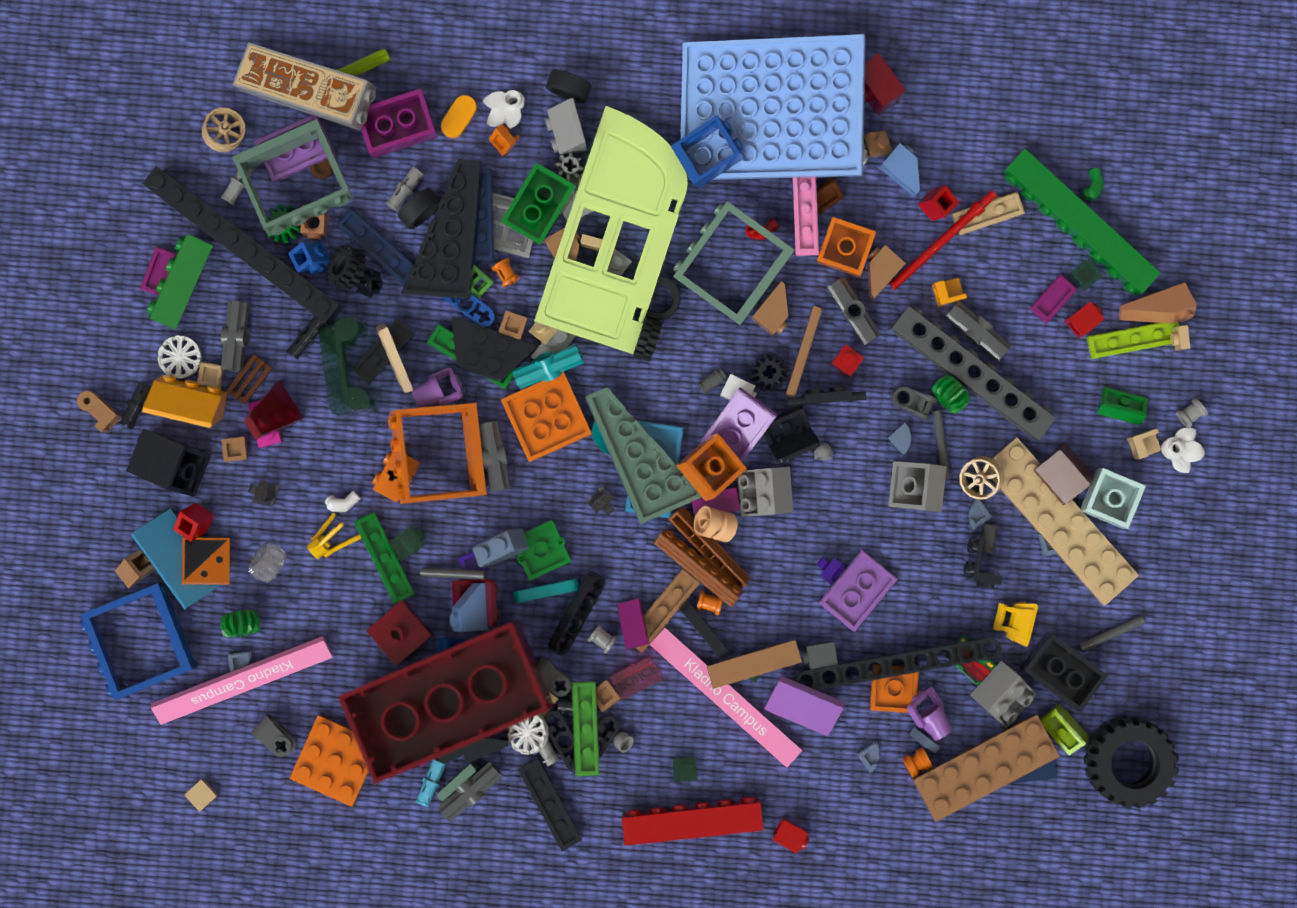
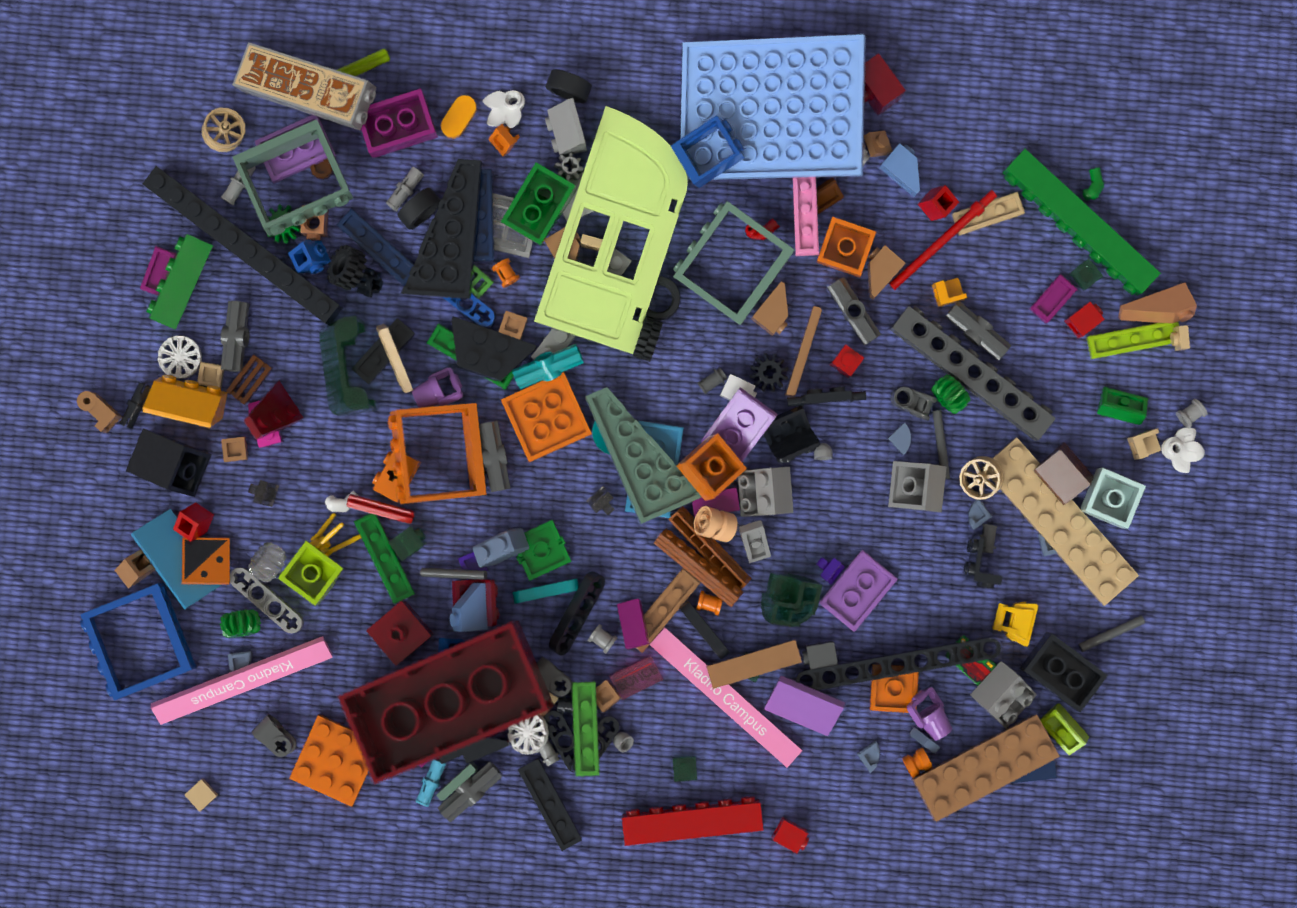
(268, 598): none -> light grey beam
(305, 337): black pin -> none
(311, 573): none -> lime slope
(380, 508): none -> red axle
(542, 332): tan plate -> none
(754, 541): none -> light grey slope
(790, 599): none -> clear green brick
(1161, 766): black tyre -> none

